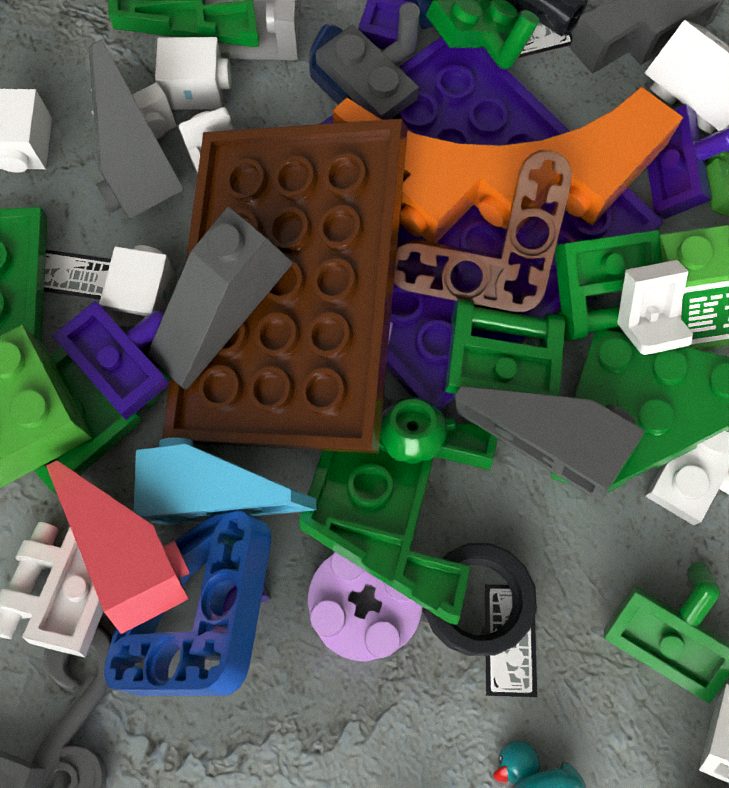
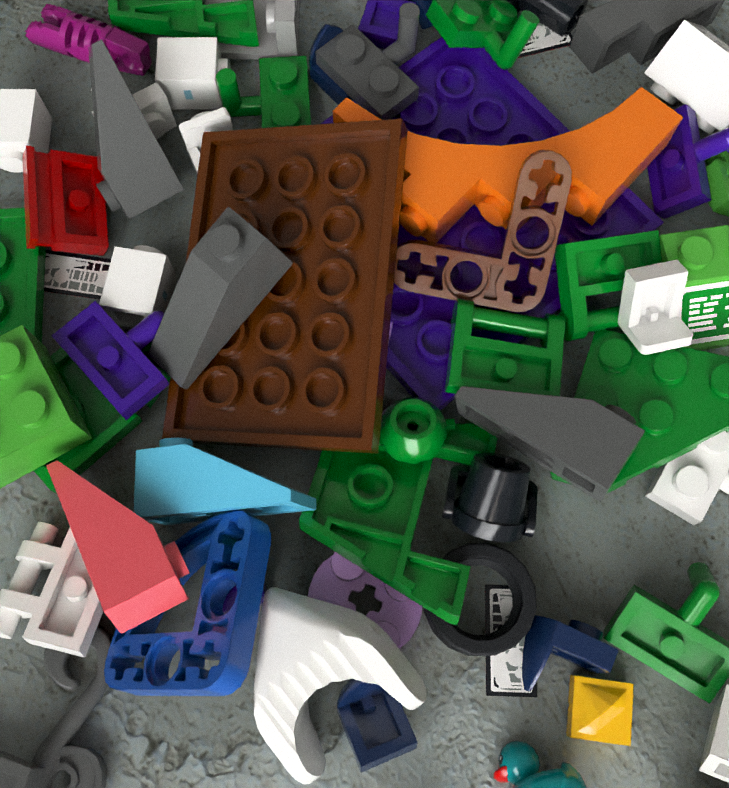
(64, 202): none -> red plate
(73, 34): none -> magenta hinge
(282, 96): none -> green plate
(304, 649): none -> white animal
(374, 724): none -> dark blue plate
(494, 500): none -> black piece
(573, 642): none -> dark blue plate
(600, 710): none -> yellow tile

